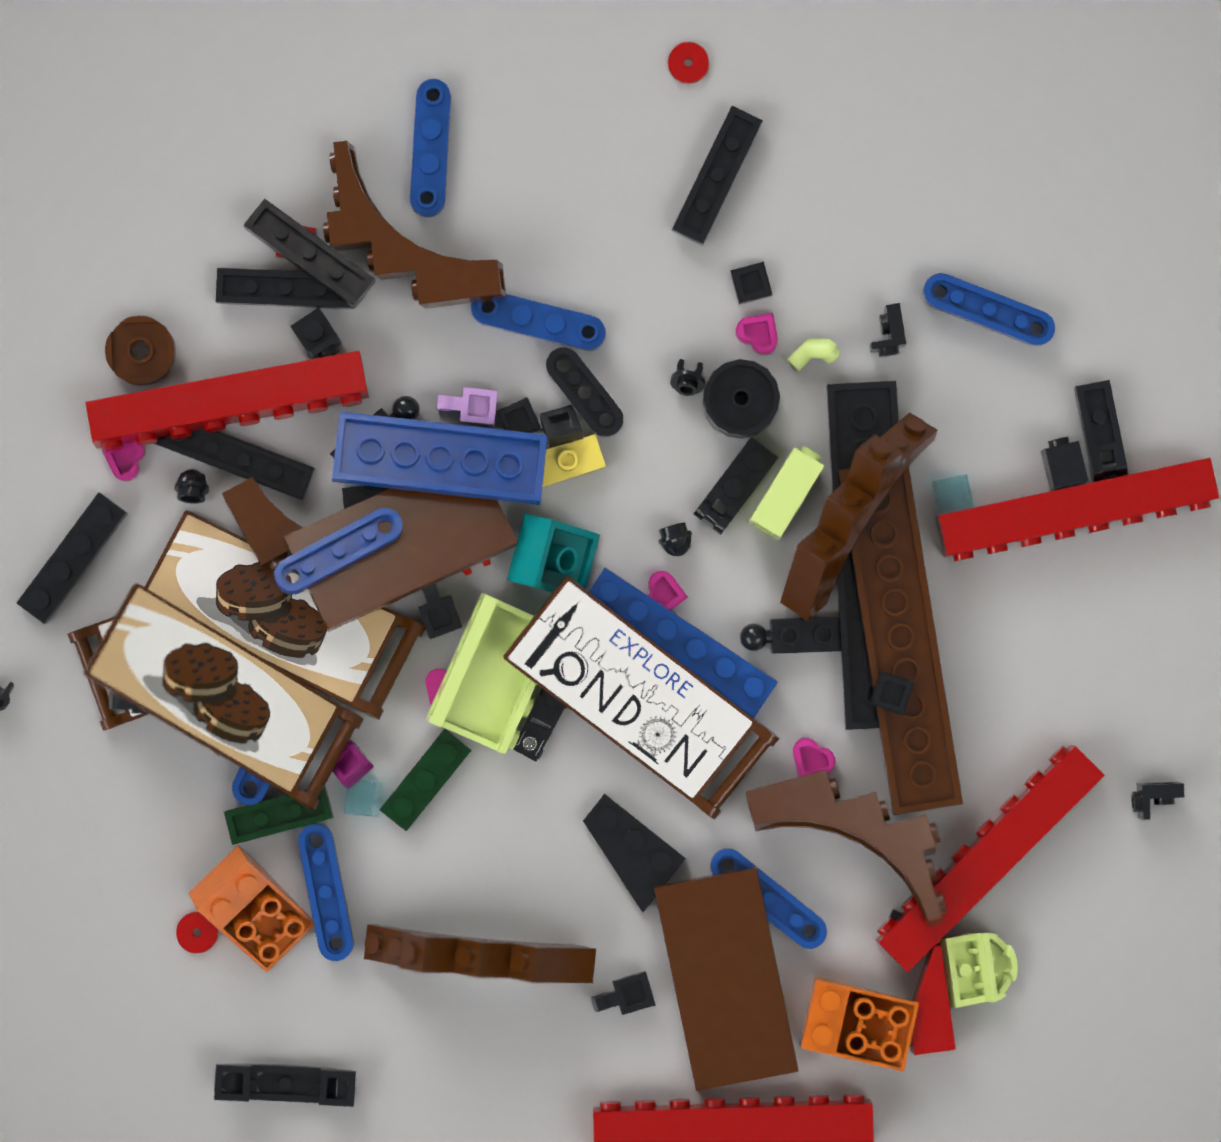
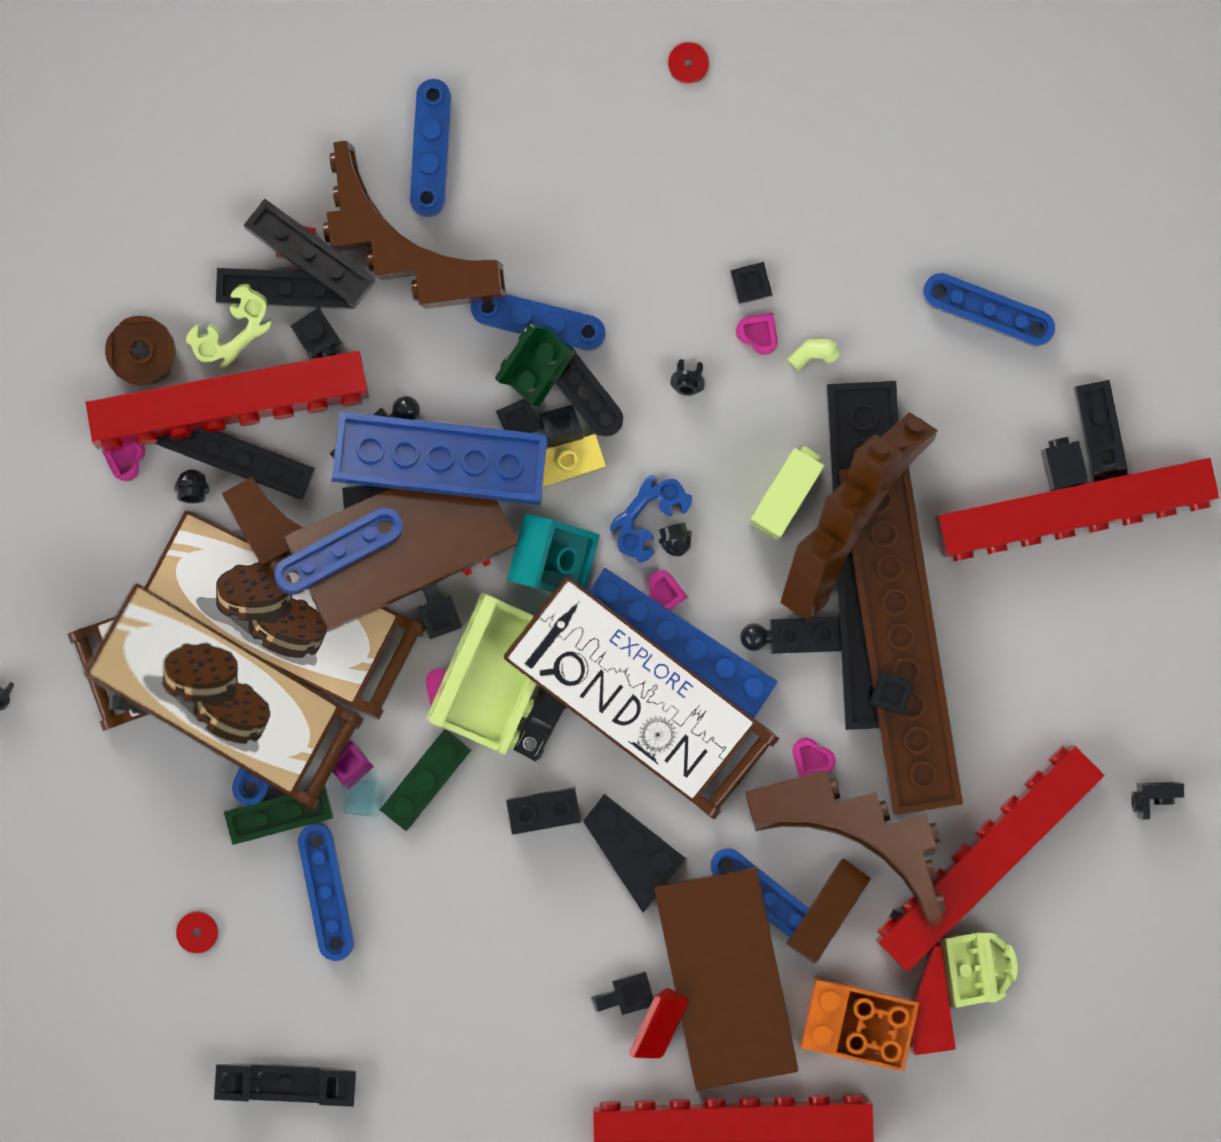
(72, 558): black plate -> none
(208, 347): none -> yellowish green helmet
(251, 908): orange slope -> none
(475, 405): lavender plate -> none
(479, 956): reddish brown arch -> none
(535, 363): none -> dark green bracket
(543, 810): none -> black brick
(659, 1025): none -> red slope
(669, 493): none -> blue helmet
(717, 175): black plate -> none
(737, 484): black plate -> none
(739, 378): black wheel -> none
(828, 911): none -> reddish brown tile
(891, 325): black bracket -> none
(953, 494): clear light blue tile -> none

